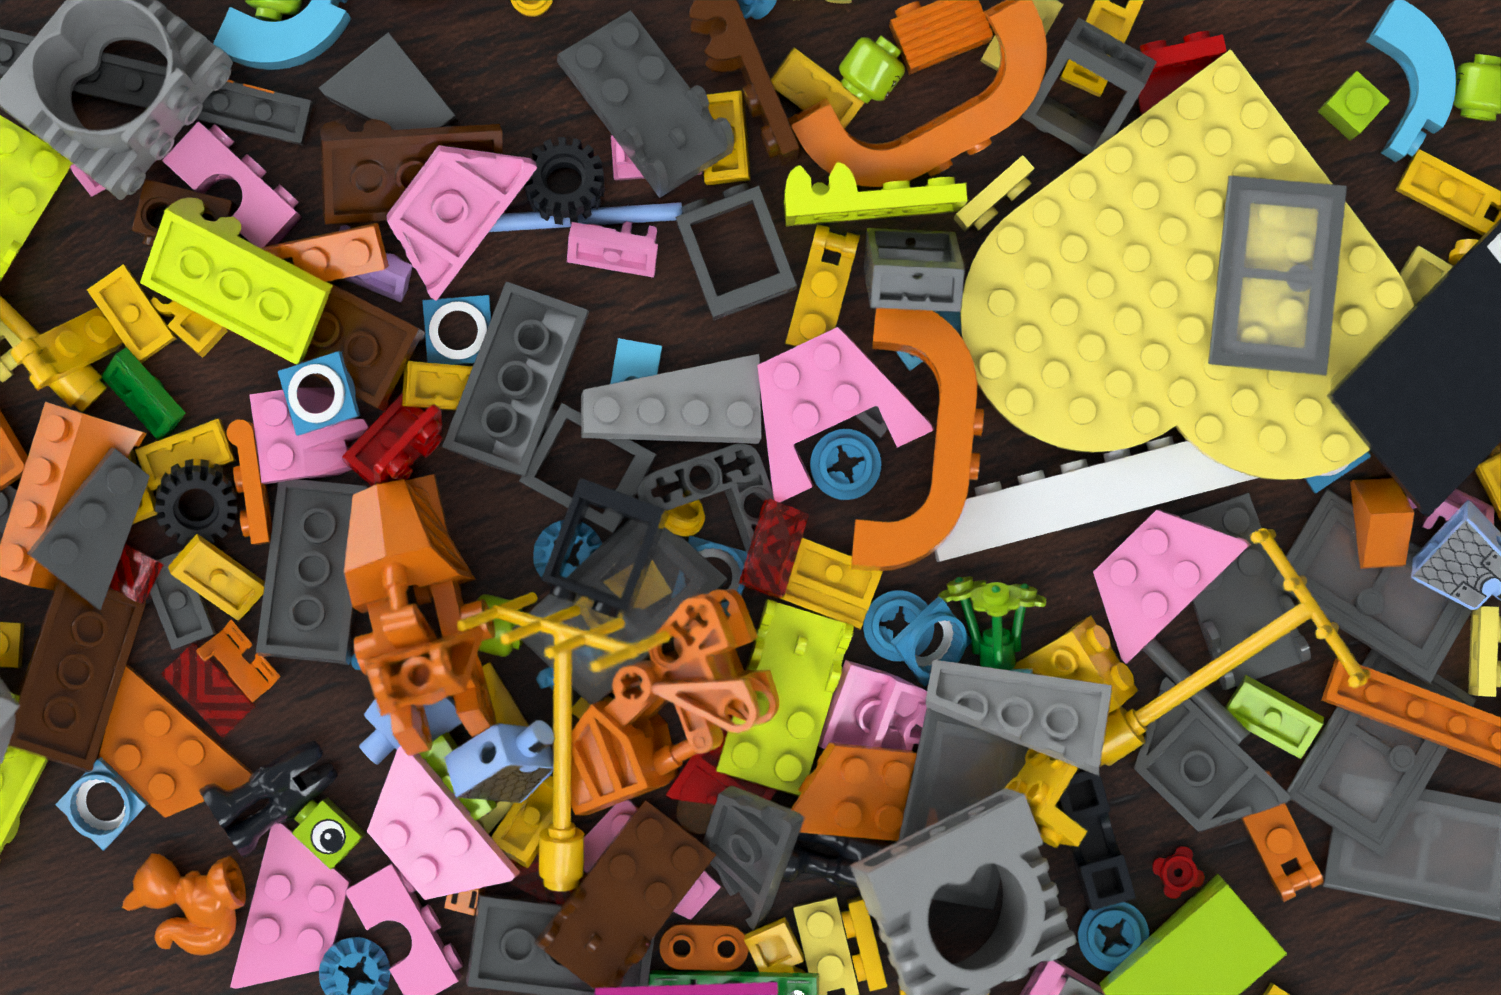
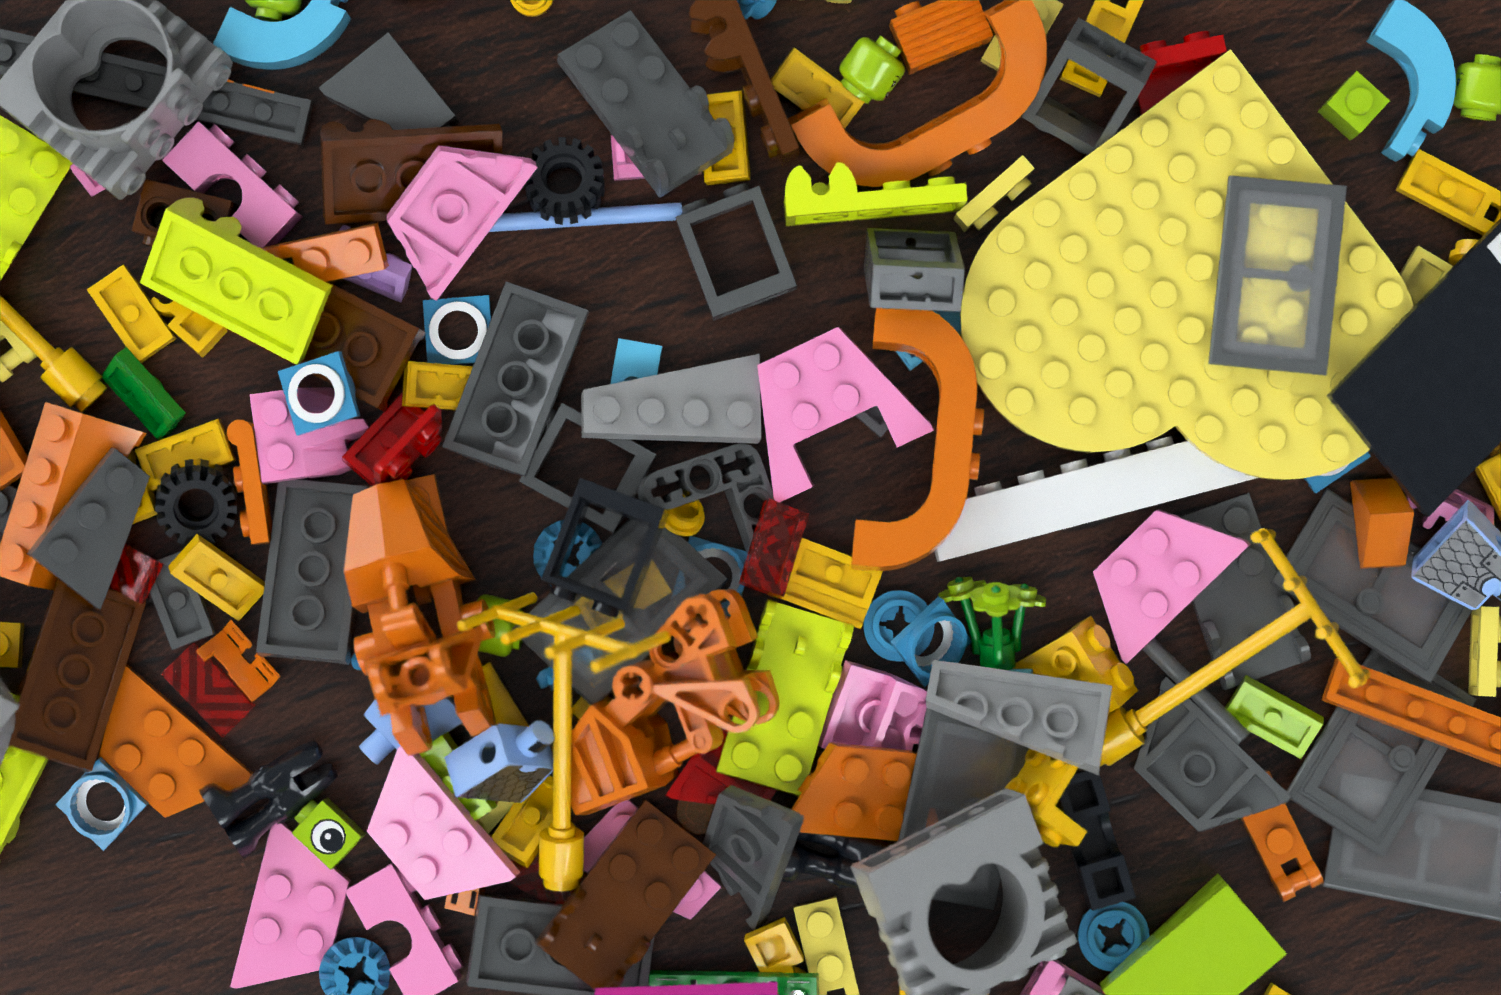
(67, 348): yellow plate -> none
(205, 899): orange animal -> none
(613, 250): bright pink plate -> none
(704, 947): orange plate -> none
(822, 287): yellow plate -> none
(855, 445): dark azure gear -> none
(868, 962): yellow plate -> none
(1190, 875): red plate -> none

